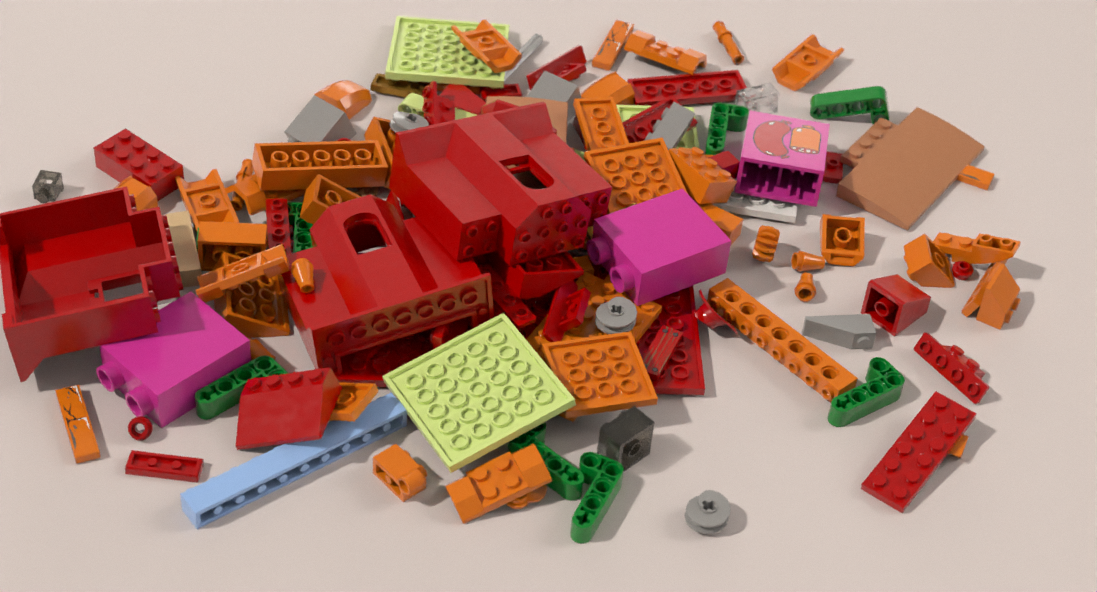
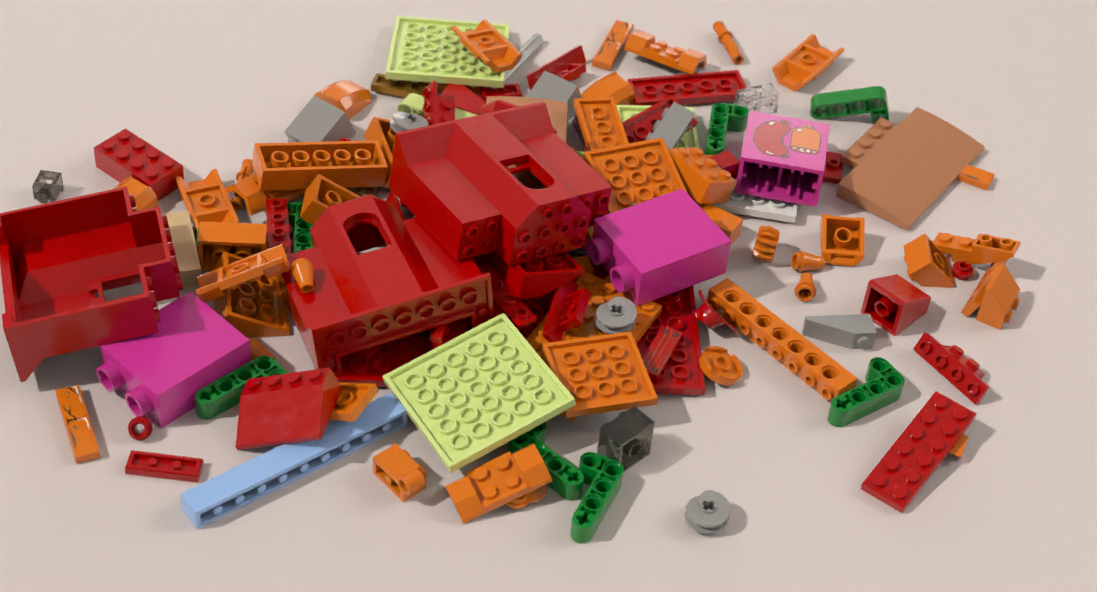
(720, 365): none -> orange tile

